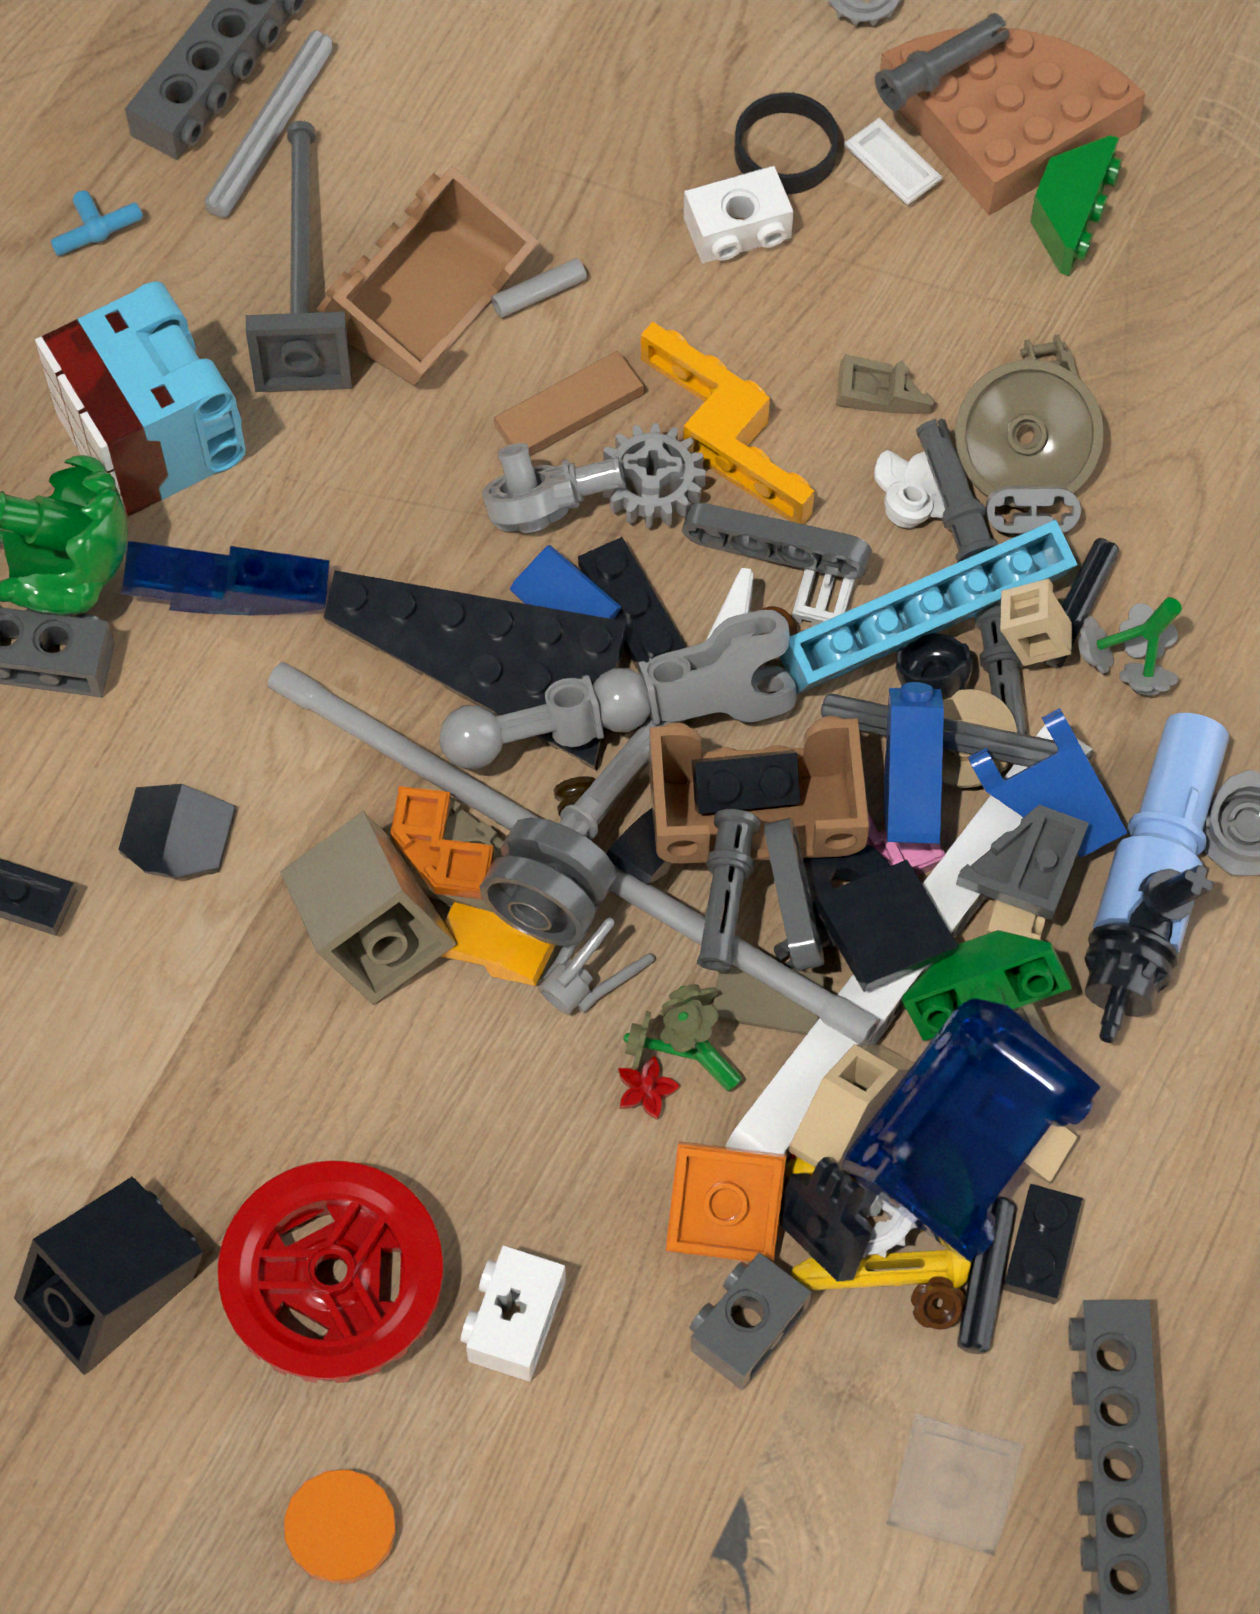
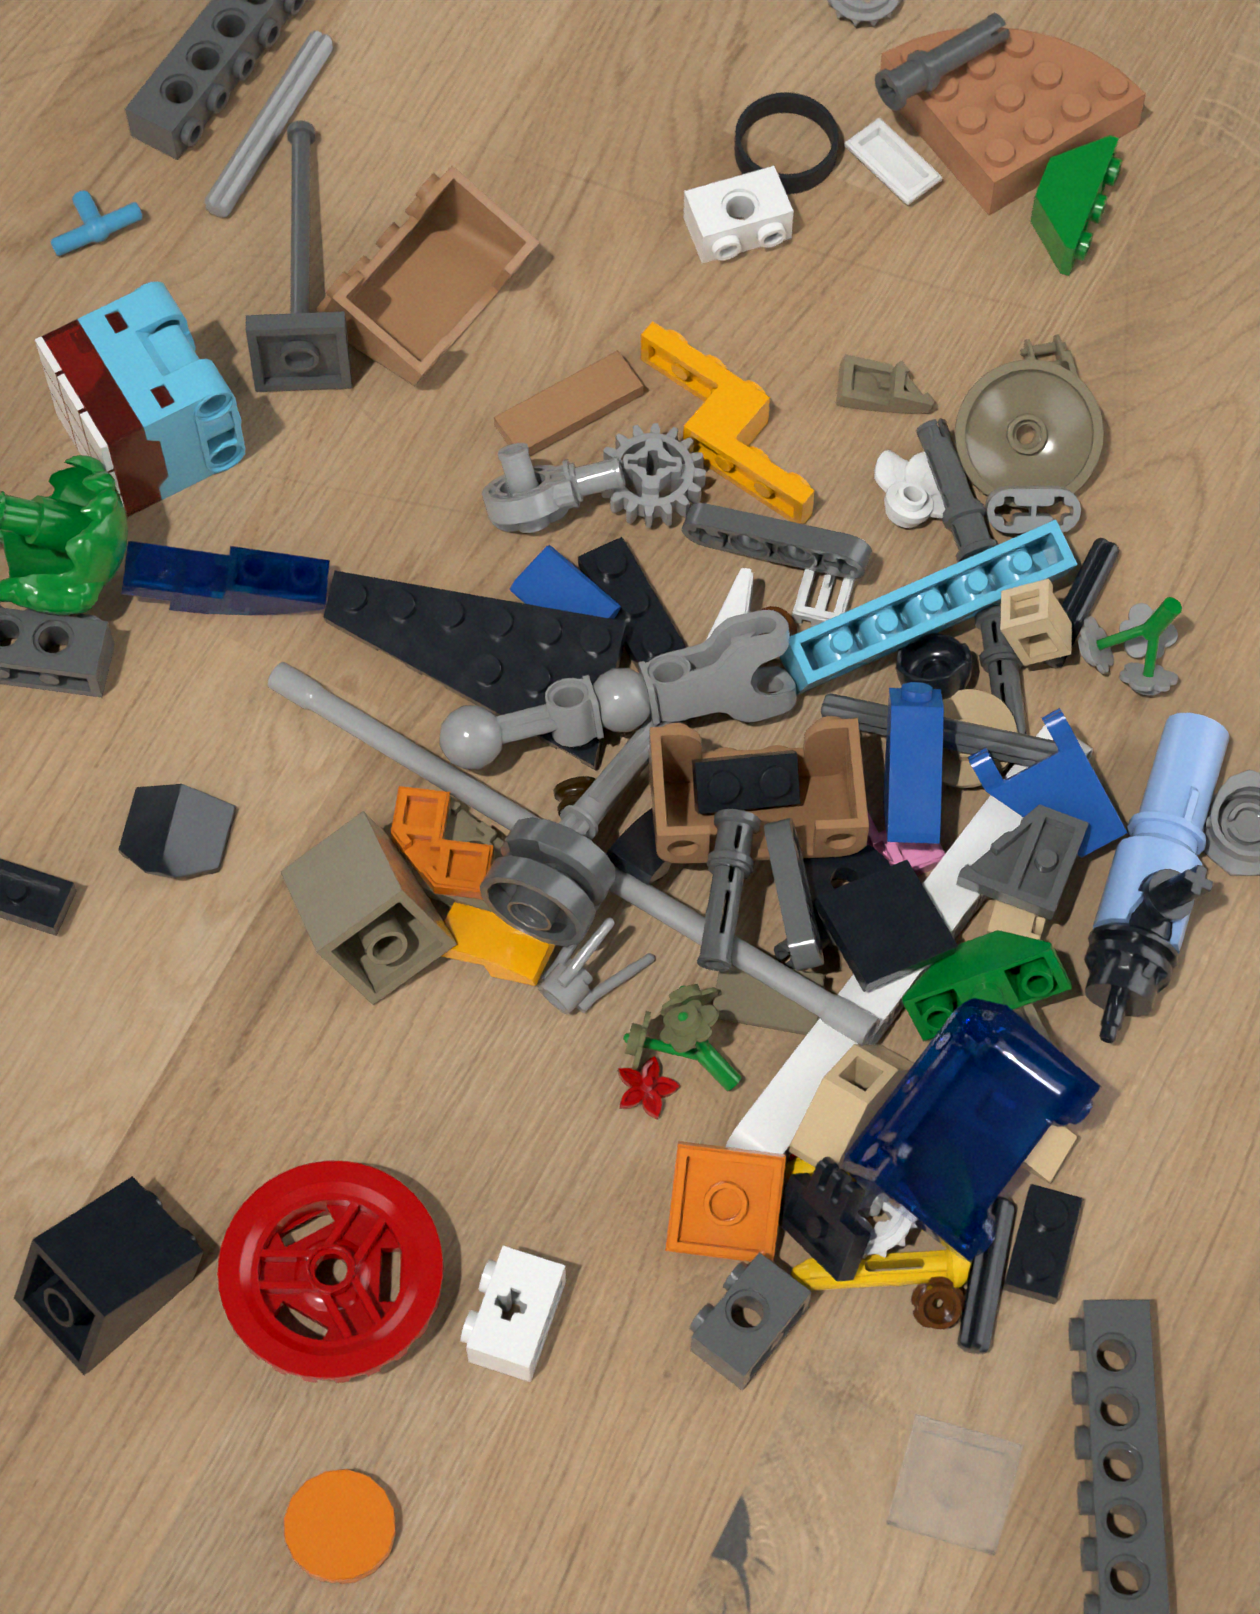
(538, 287): light grey piece -> none

